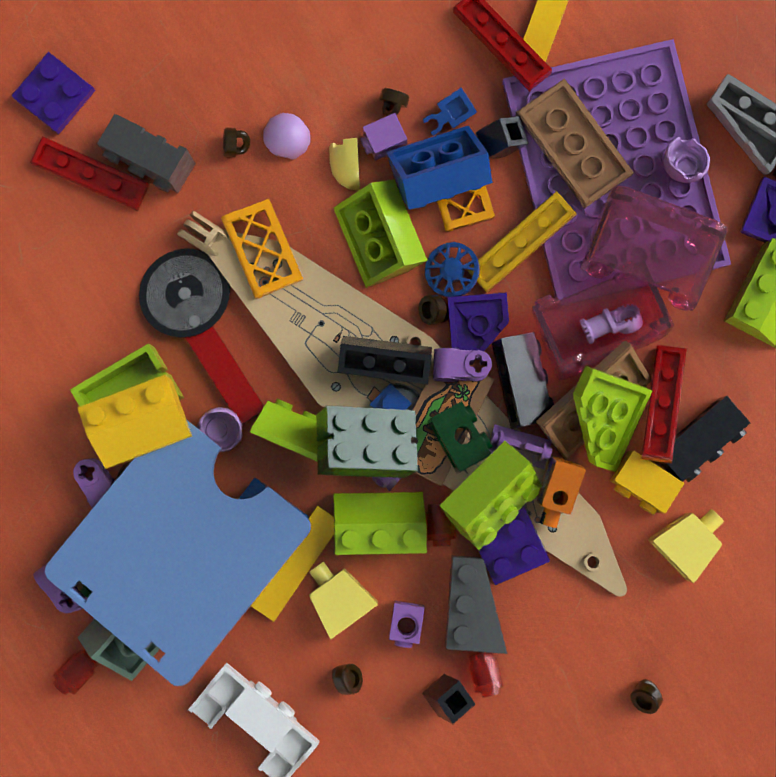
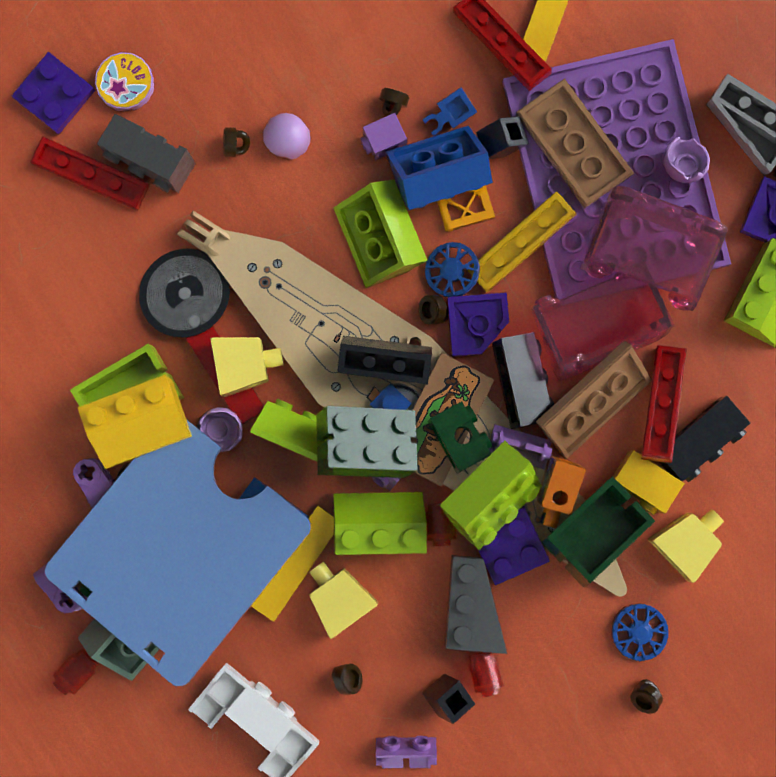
(124, 81): none -> tile
(242, 363): none -> light yellow torso
(275, 228): light orange window -> none
(345, 163): light yellow brick -> none
(410, 610): medium lavender brick -> none
(419, 750): none -> medium lavender hinge
(454, 365): medium lavender piece -> none
(598, 532): none -> dark green piece
(608, 415): lime plate -> none
(612, 322): lavender connector -> none
(640, 632): none -> blue wheel

